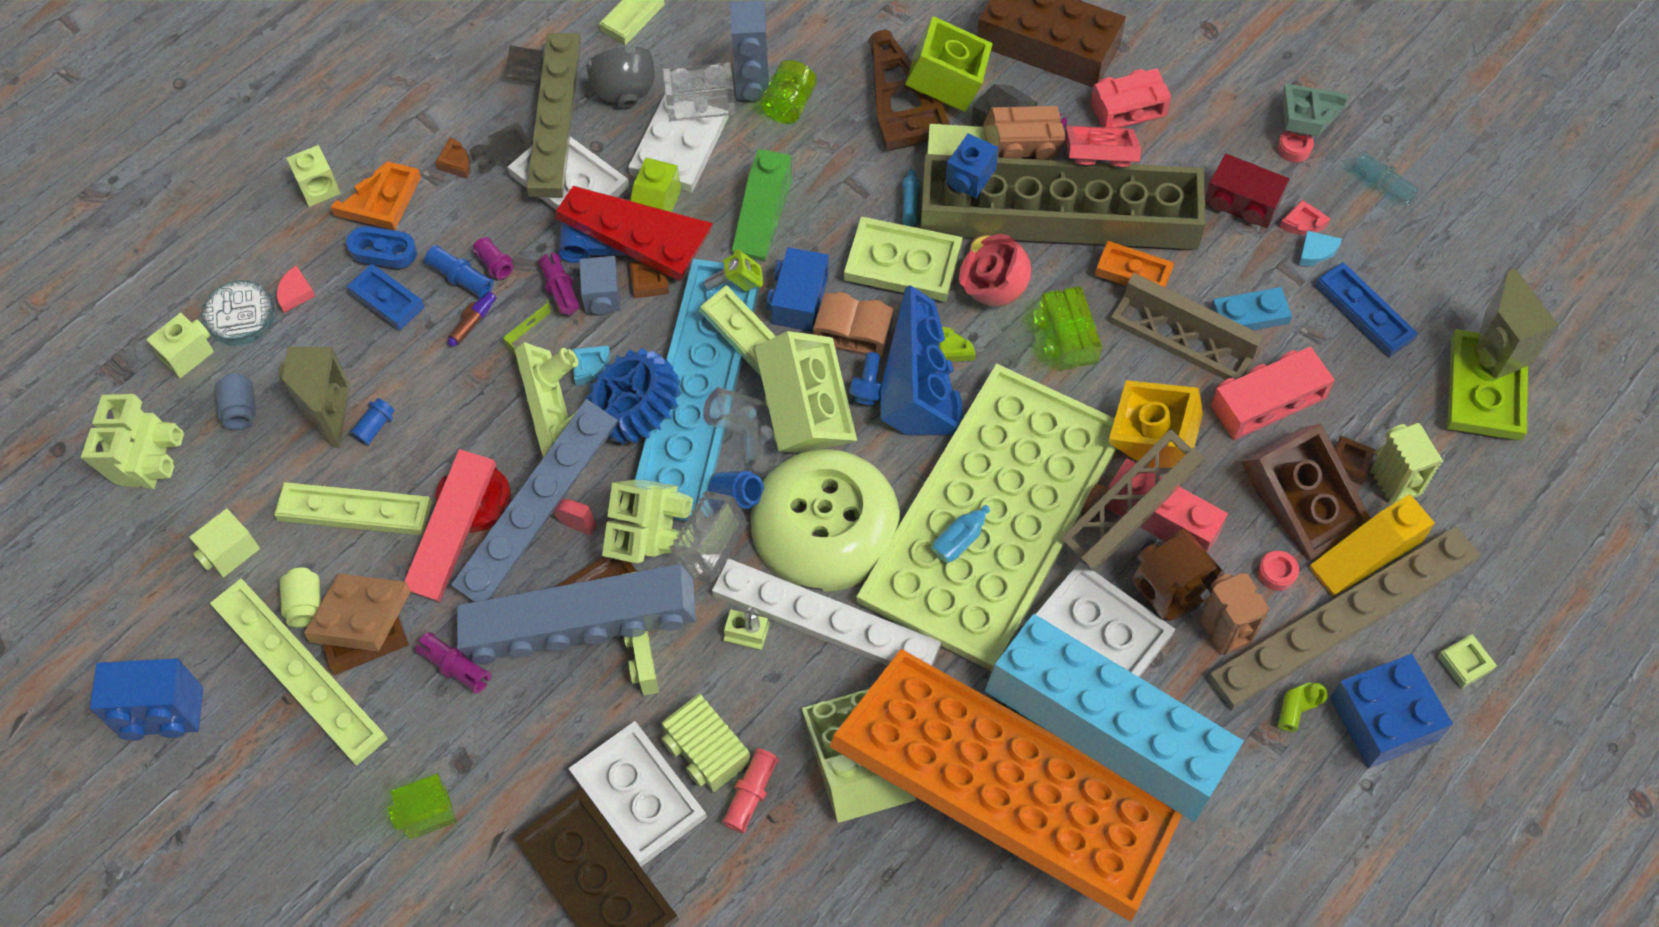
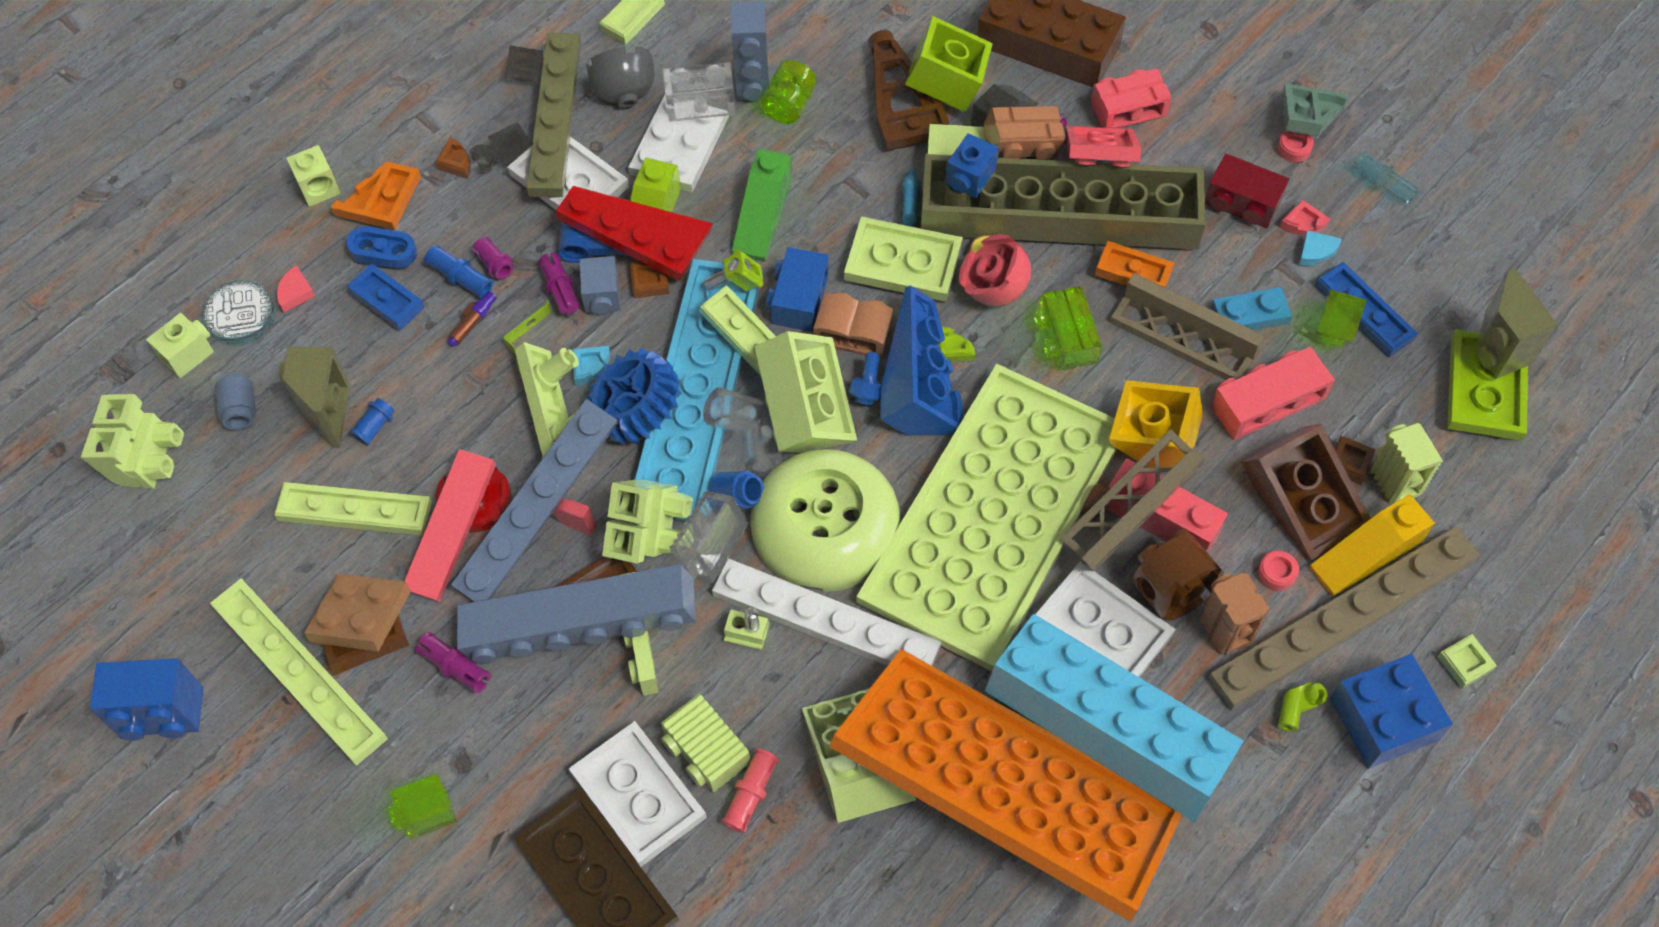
(223, 543): yellowish green brick -> none
(299, 596): yellowish green brick -> none
(959, 535): dark azure piece -> none
(1340, 318): none -> clear neon green brick

